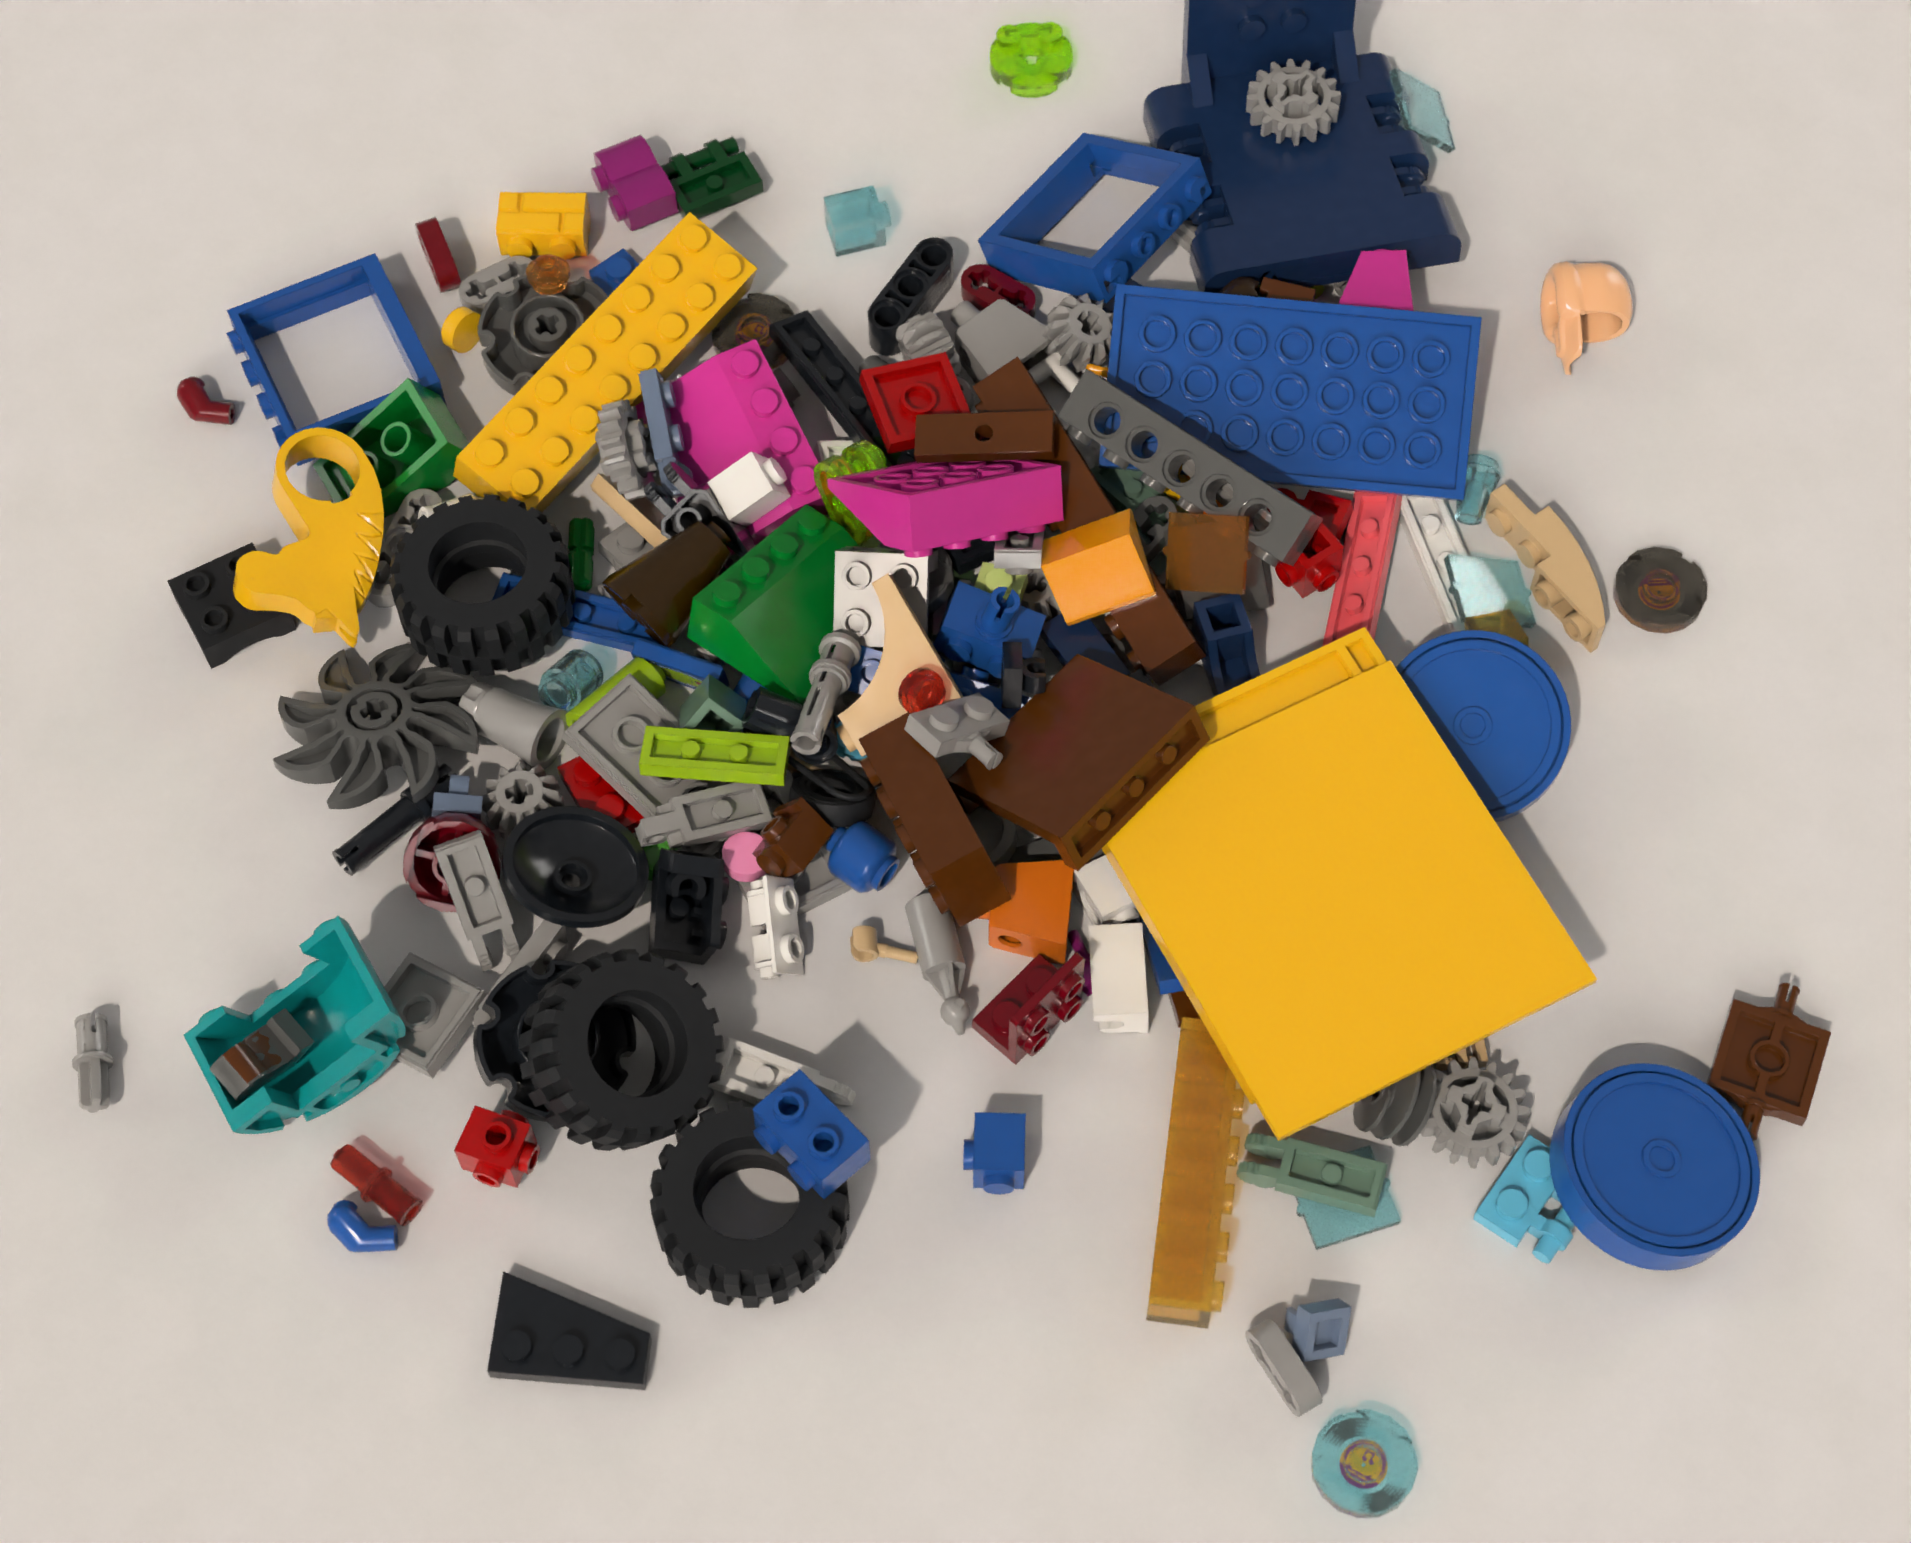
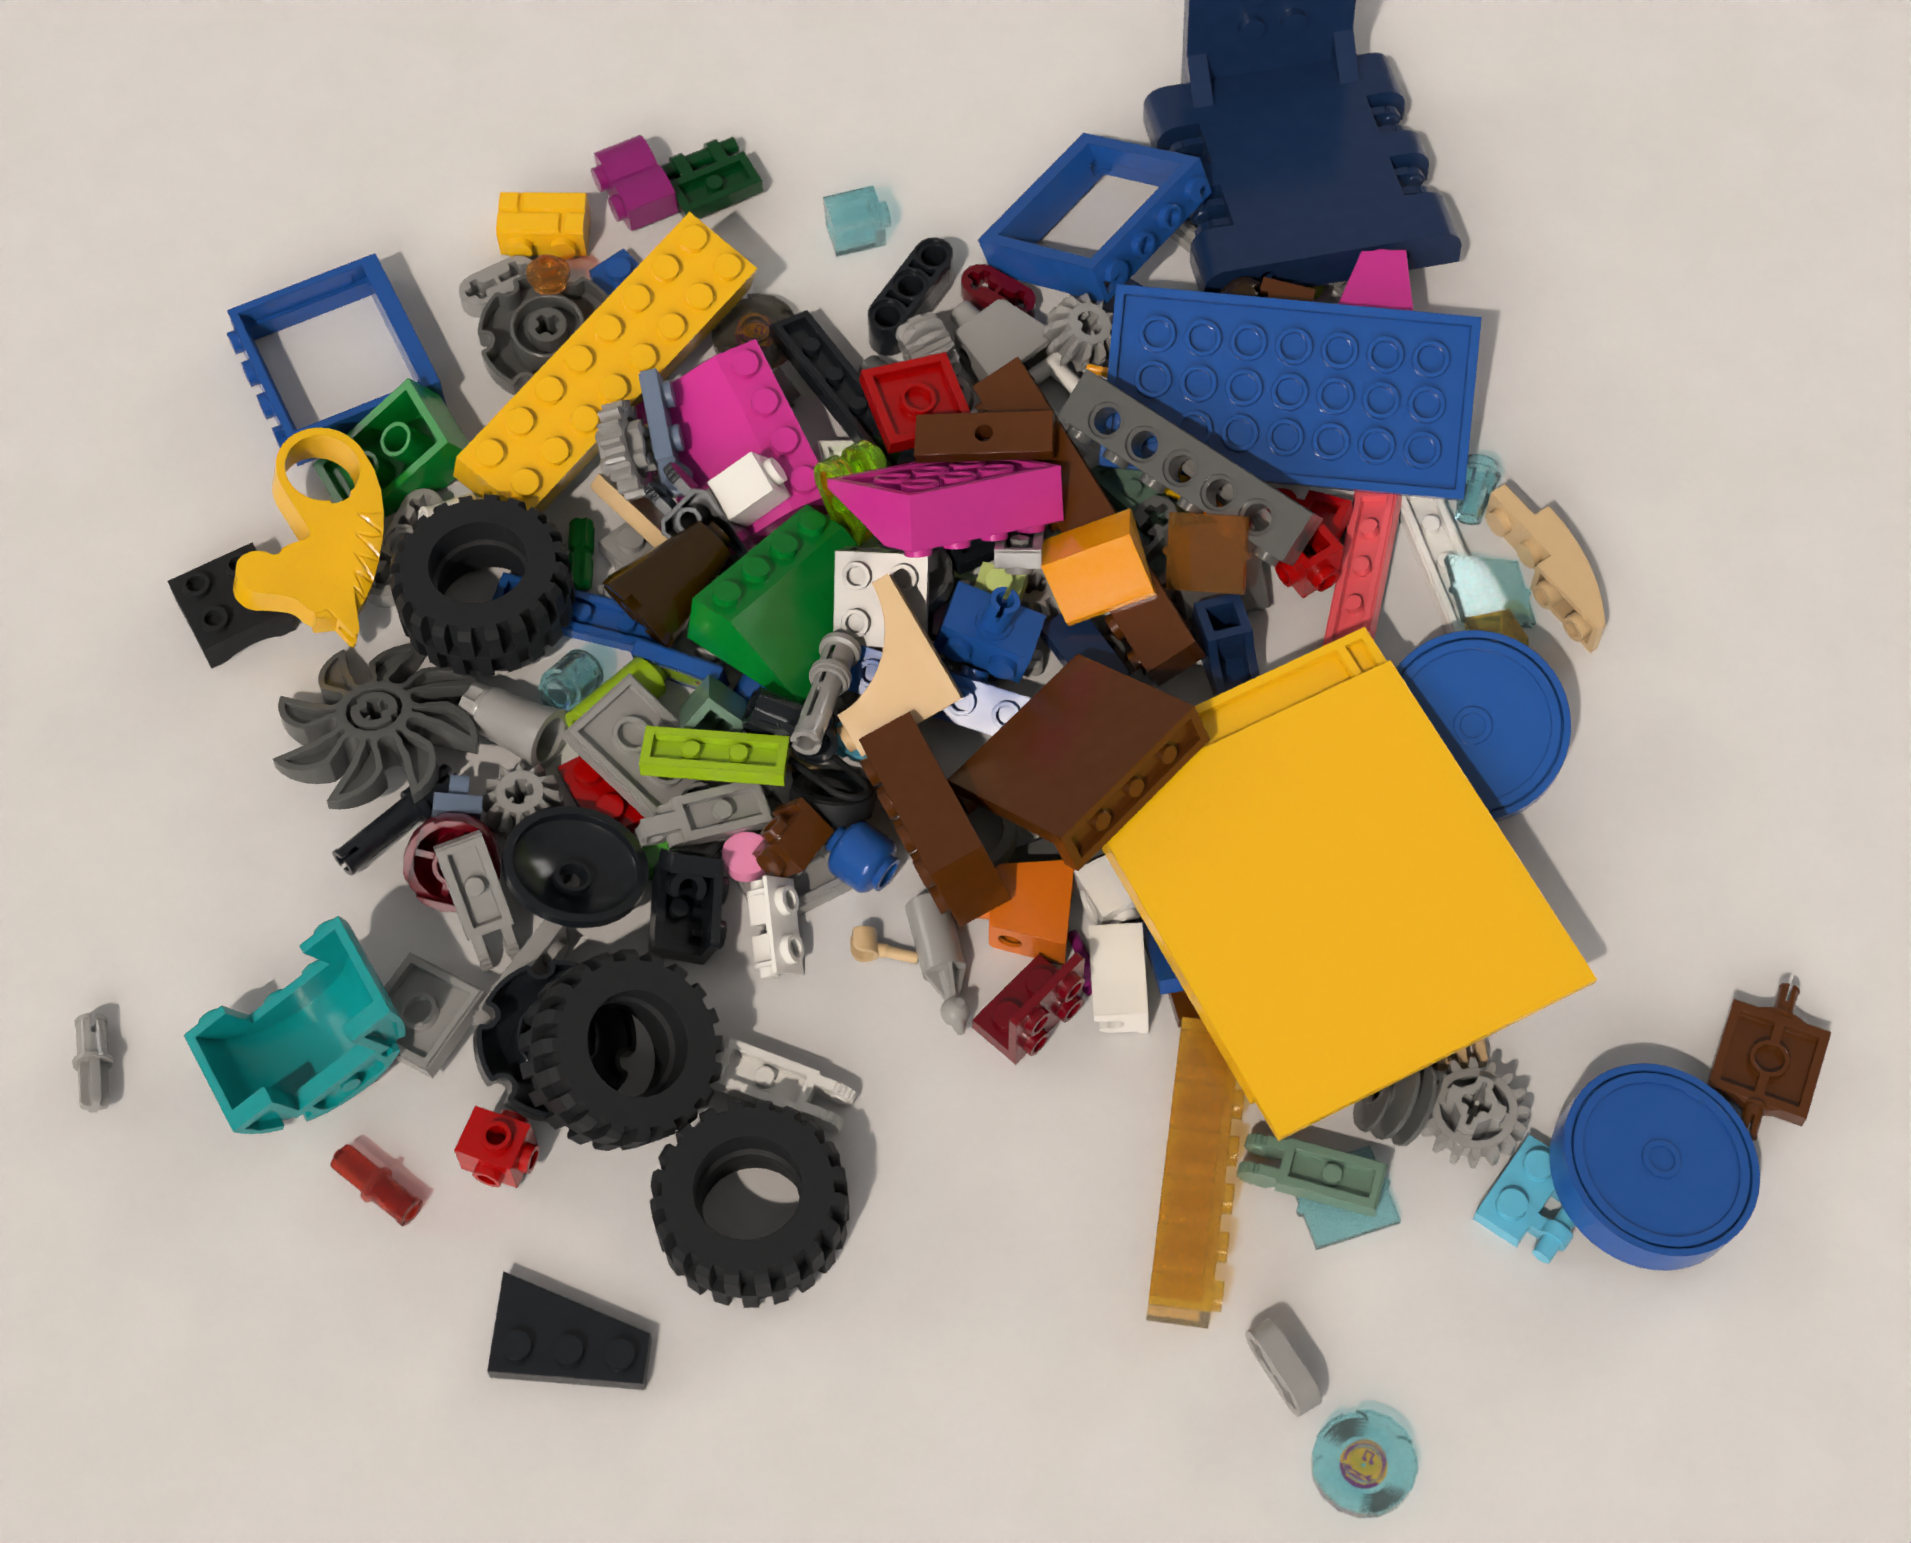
(200, 406): dark red arm -> none
(262, 1055): dark grey leg -> none
(356, 1233): blue arm -> none
(438, 254): dark red beam -> none
(461, 329): yellow tile -> none
(810, 1135): blue brick -> none
(921, 690): clear red plate -> none
(960, 728): light grey plate -> none
(997, 1152): blue brick -> none
(1020, 675): black tile -> none
(1031, 39): clear neon green plate -> none
(1293, 102): light grey gear -> none
(1319, 1328): sand blue tile -> none
(1422, 110): clear light blue piece -> none
(1583, 306): light nougat piece -> none
(1659, 590): clear smoke tile -> none

